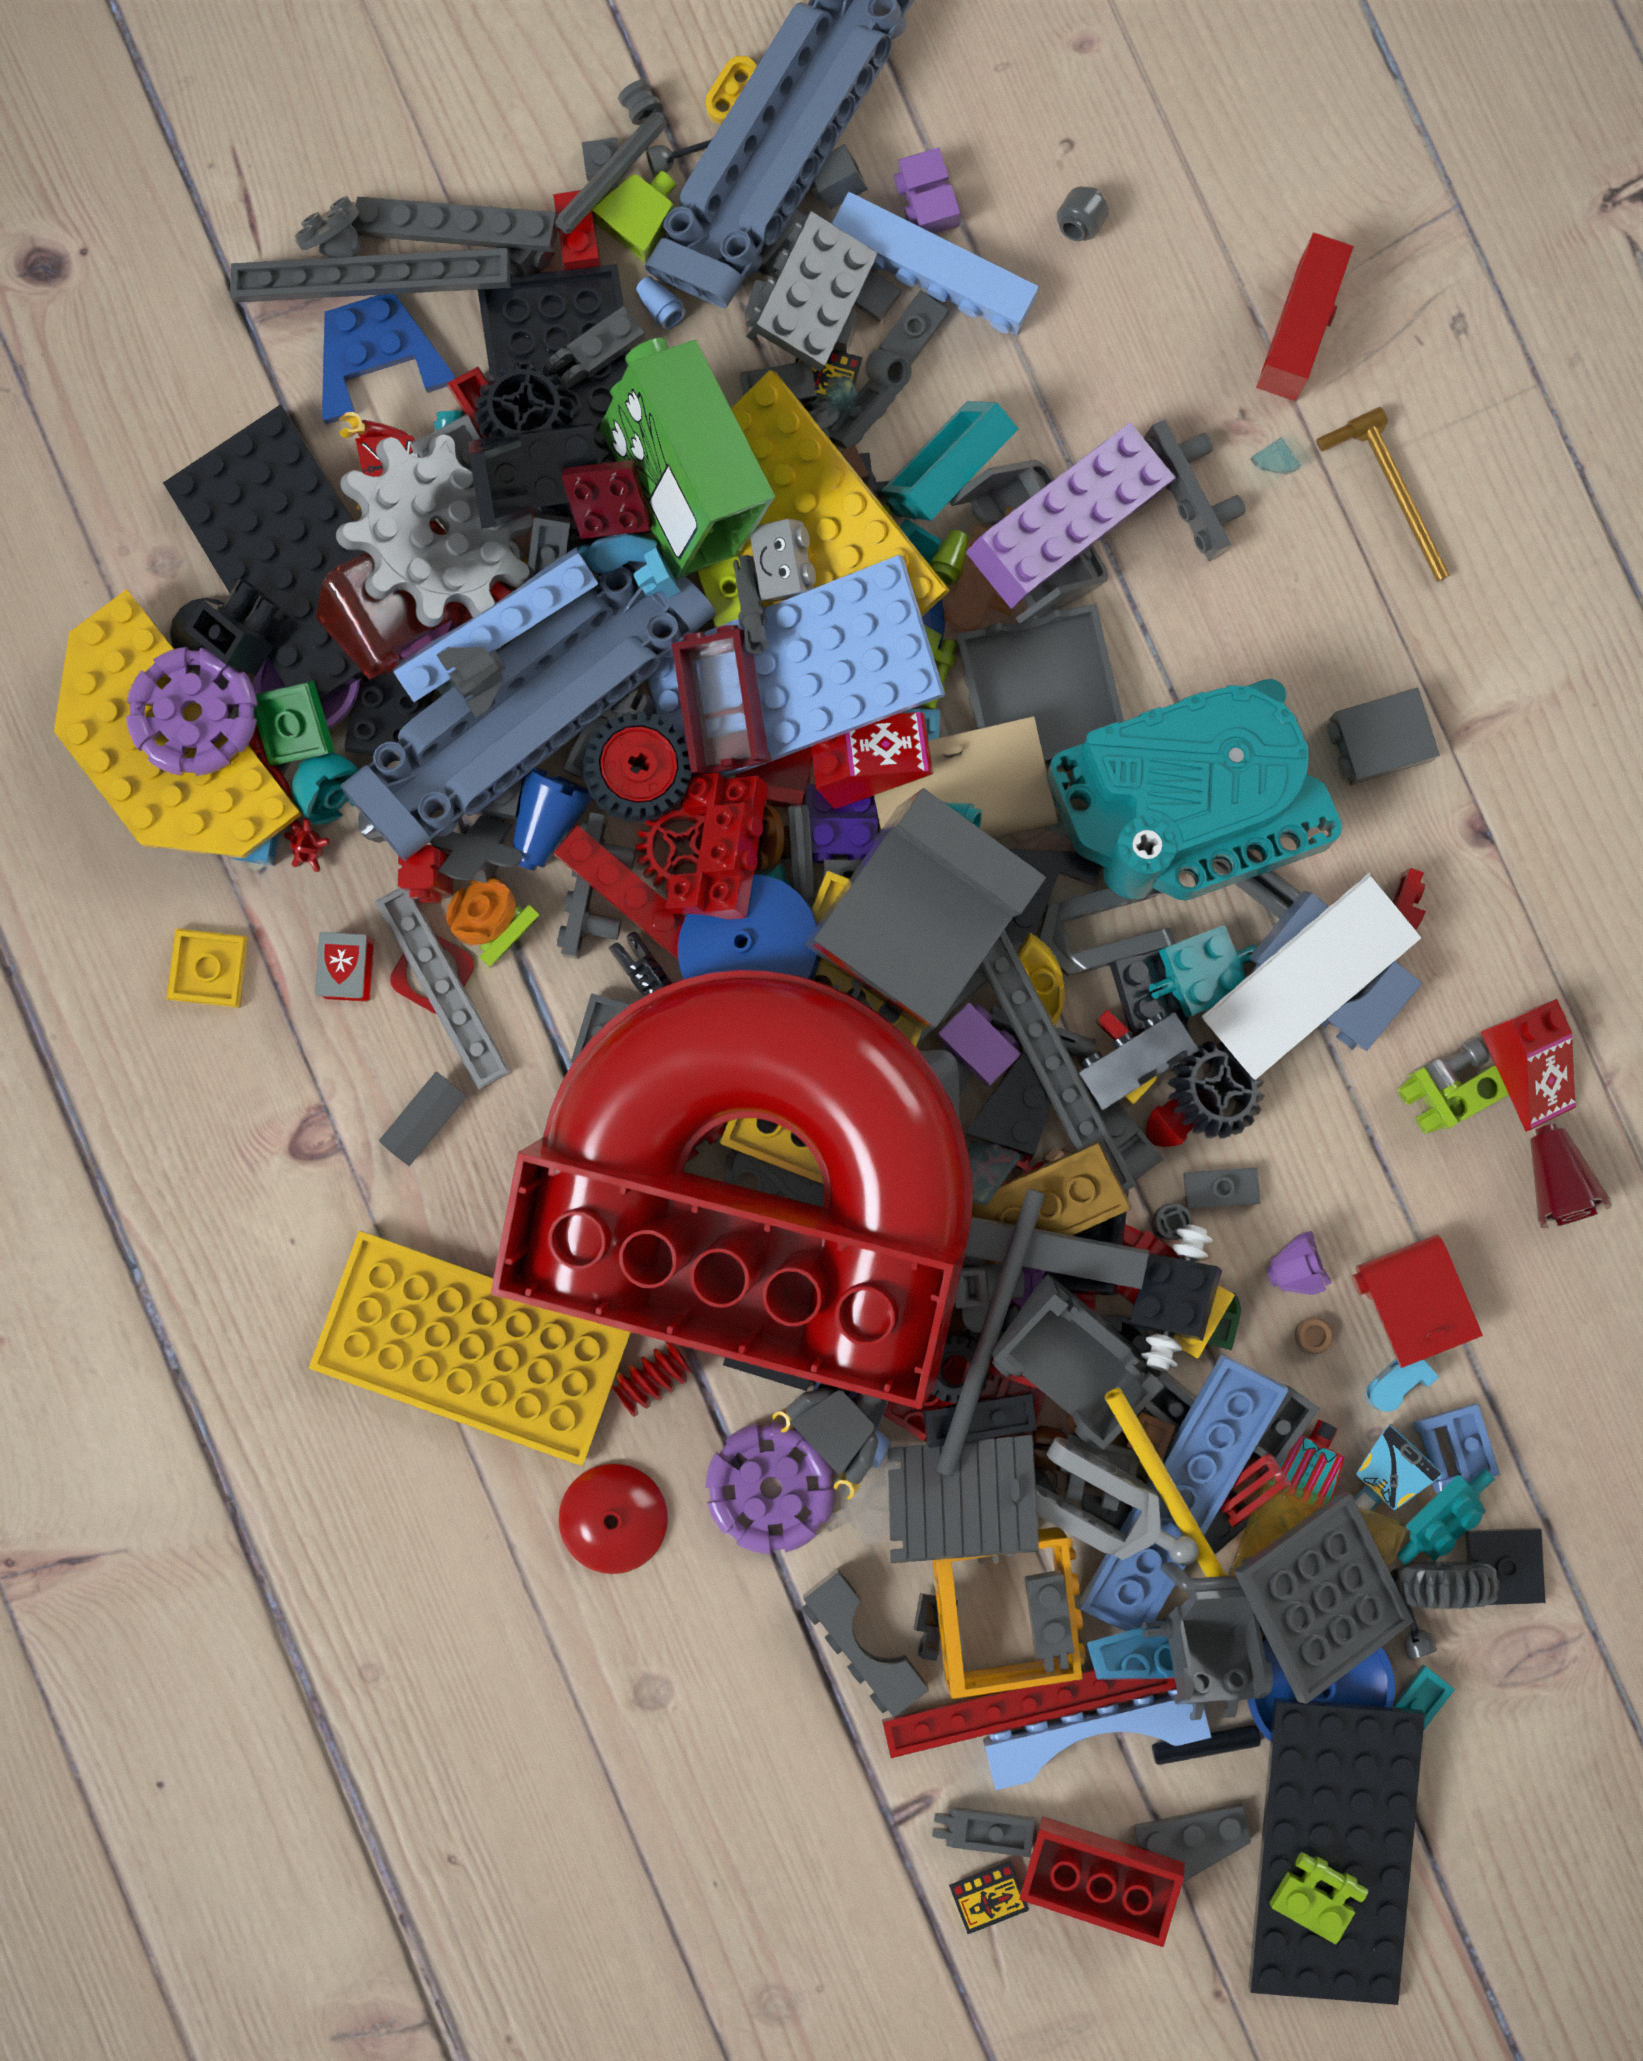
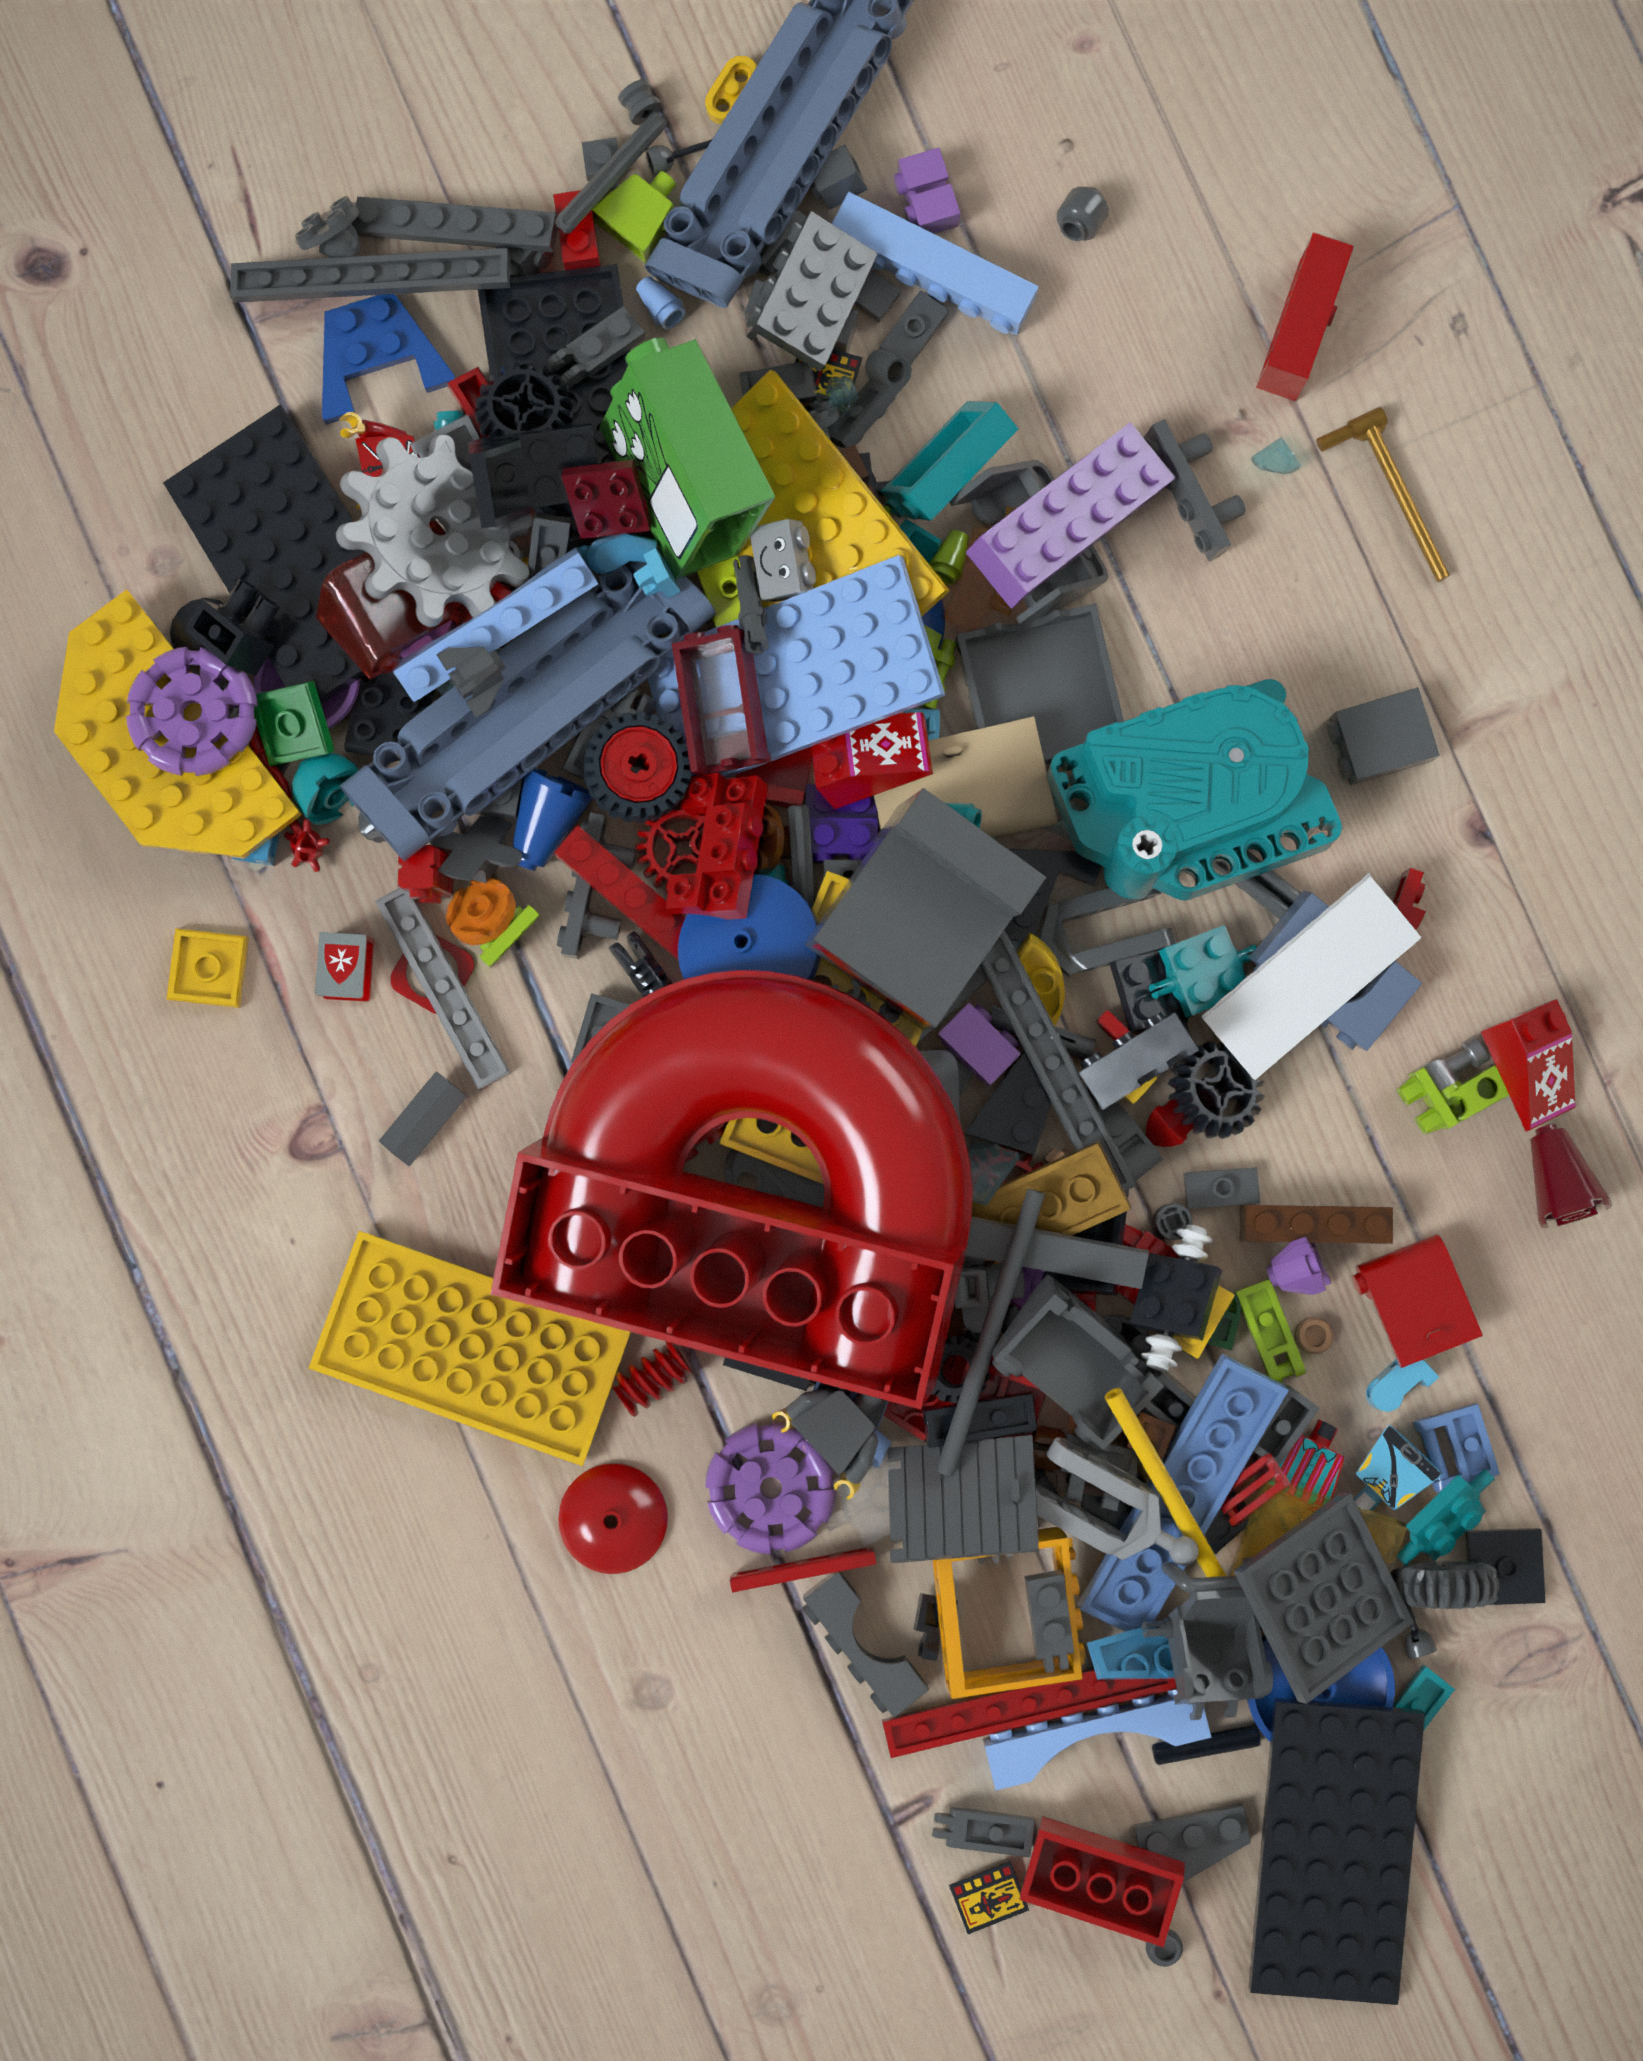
(802, 1569): none -> red tile
(1169, 1954): none -> dark grey plate
(1270, 1330): none -> lime plate
(1313, 1907): lime plate -> none
(1316, 1223): none -> reddish brown arch

